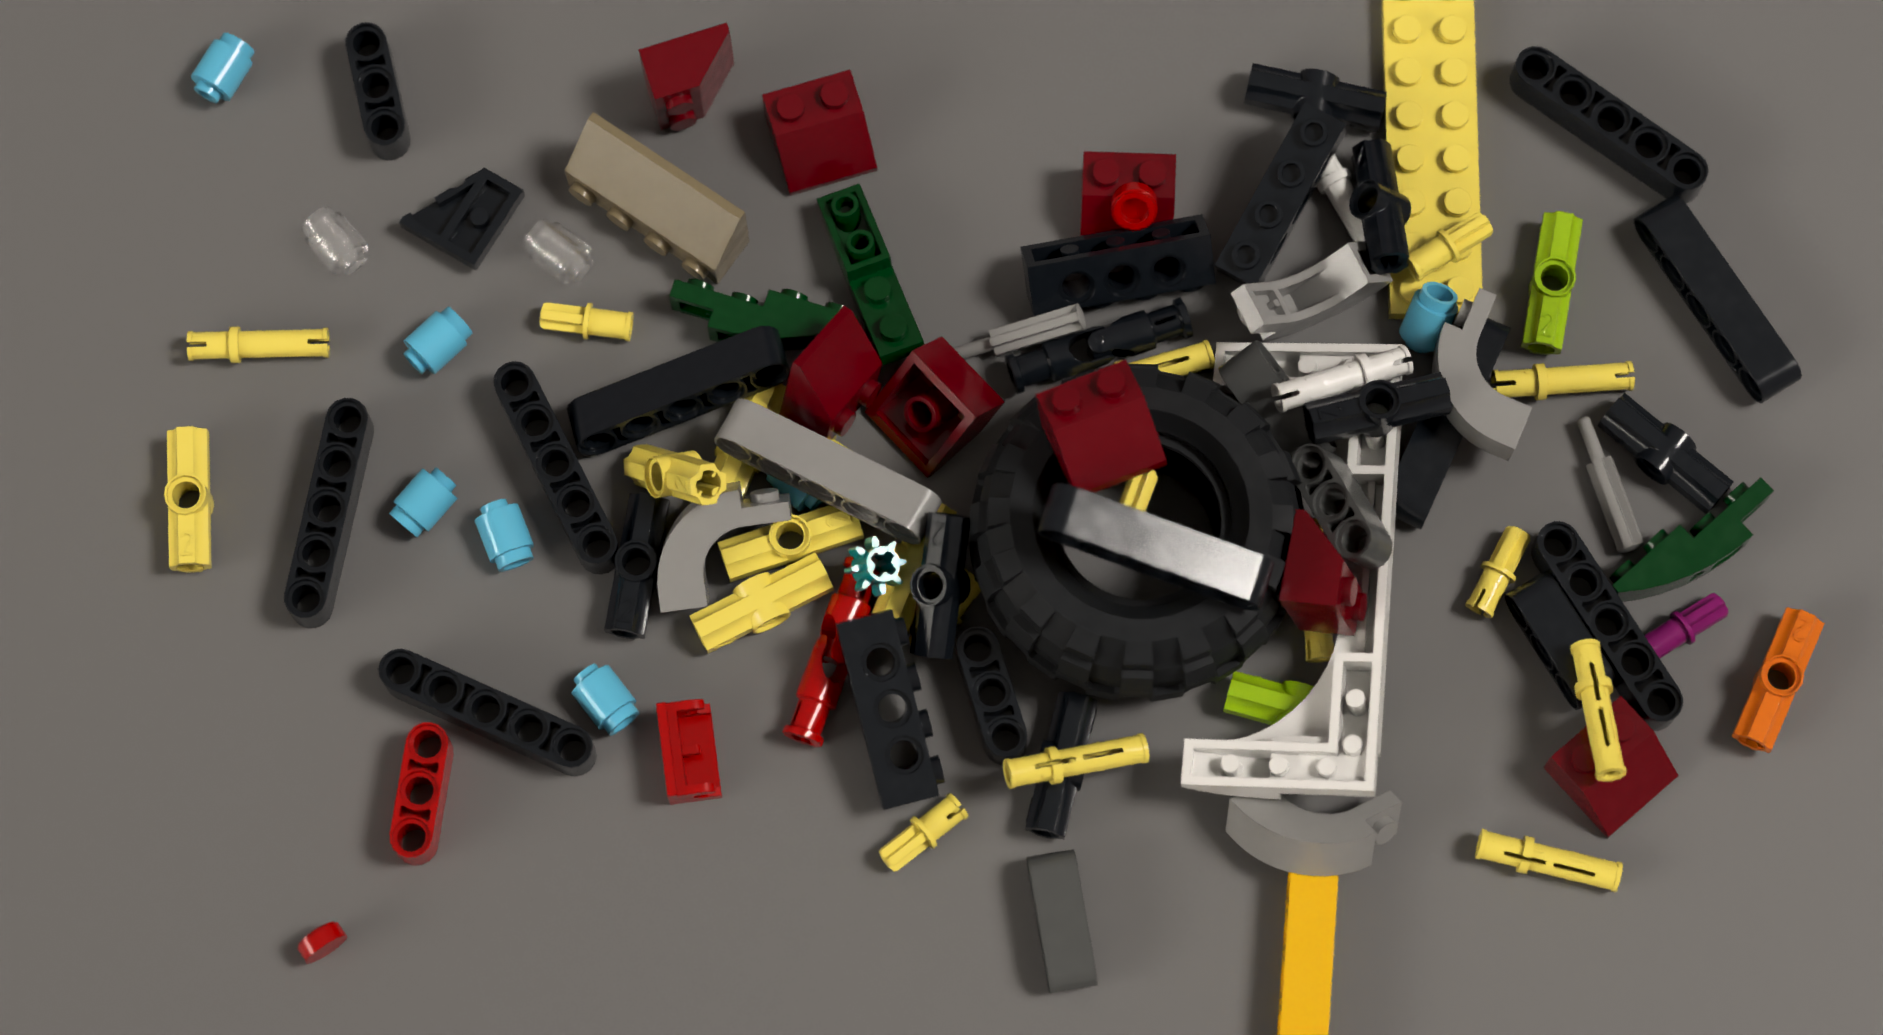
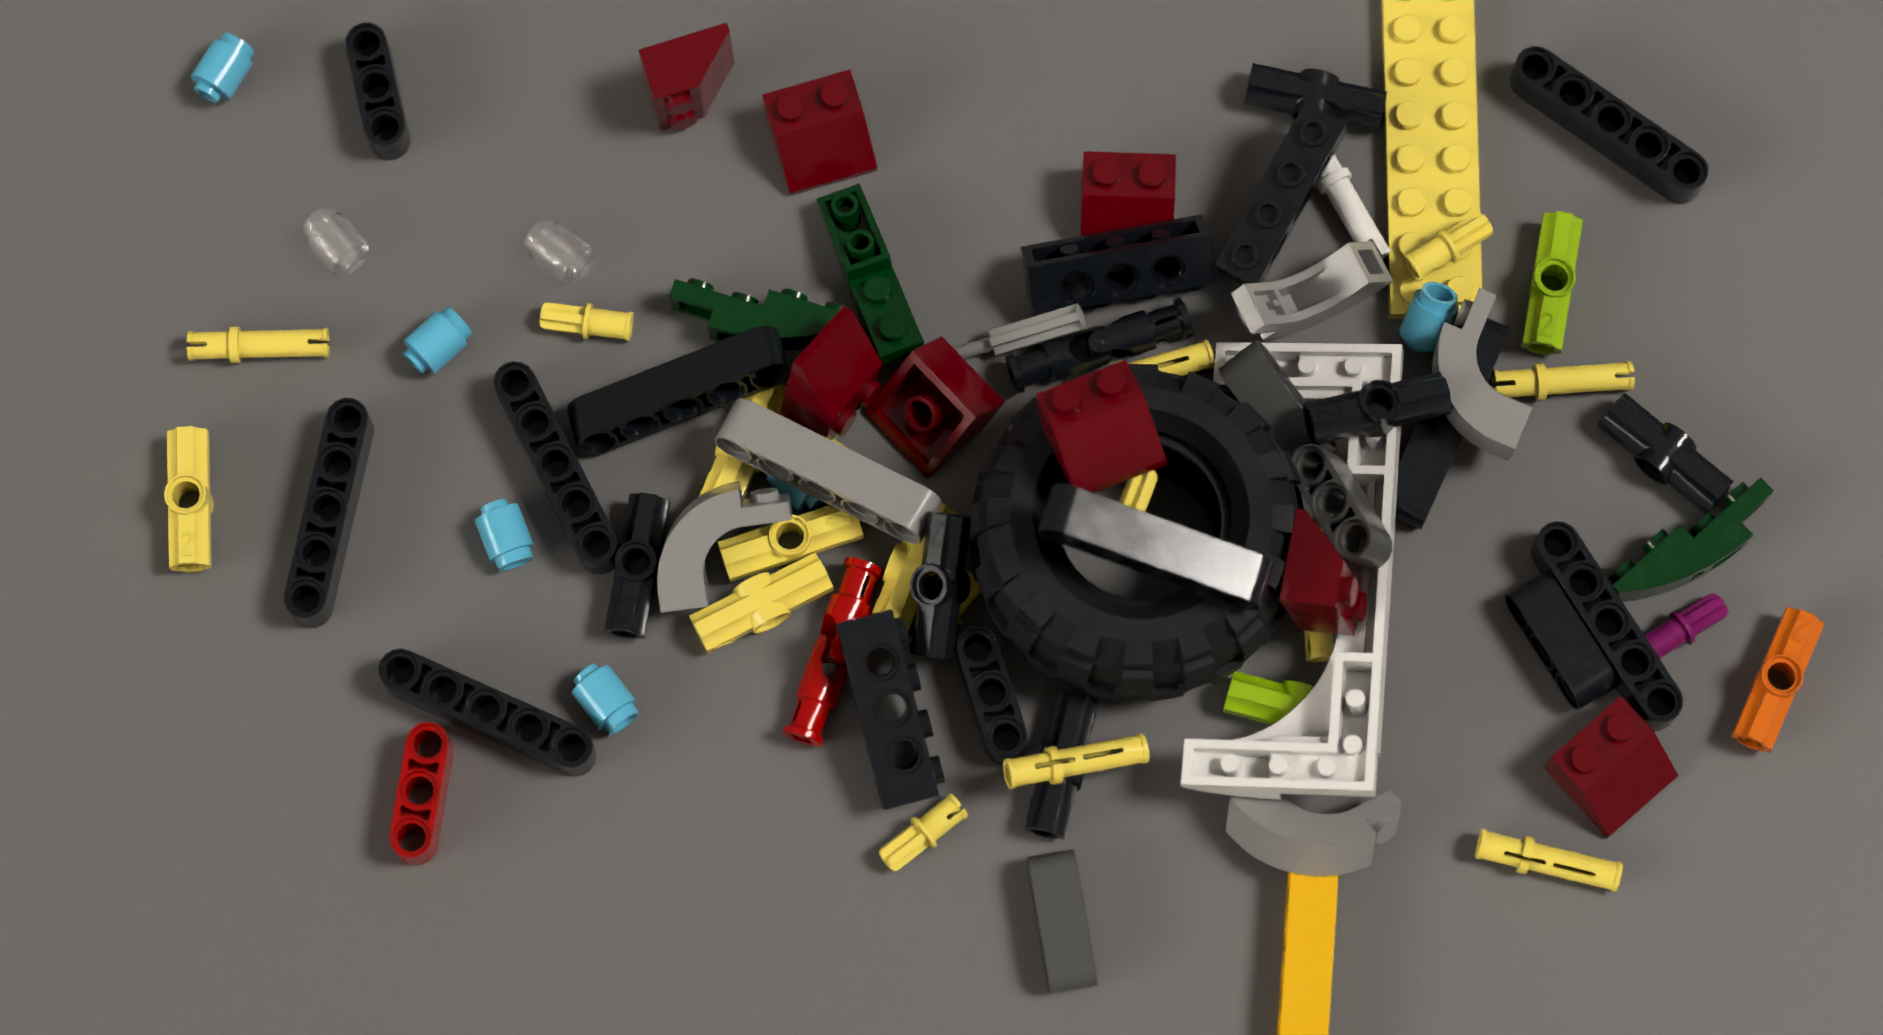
(321, 942): red tile -> none
(424, 501): medium azure brick -> none
(468, 217): black wing -> none
(656, 200): dark tan slope -> none
(675, 474): light yellow piece -> none
(688, 751): red hinge -> none
(863, 566): teal gear -> none
(1134, 206): red tile -> none
(1342, 378): white pin -> none
(1380, 206): black piece -> none
(1498, 571): light yellow axle -> none
(1595, 691): light yellow pin -> none
(1610, 492): light grey axle -> none
(1717, 299): black beam -> none

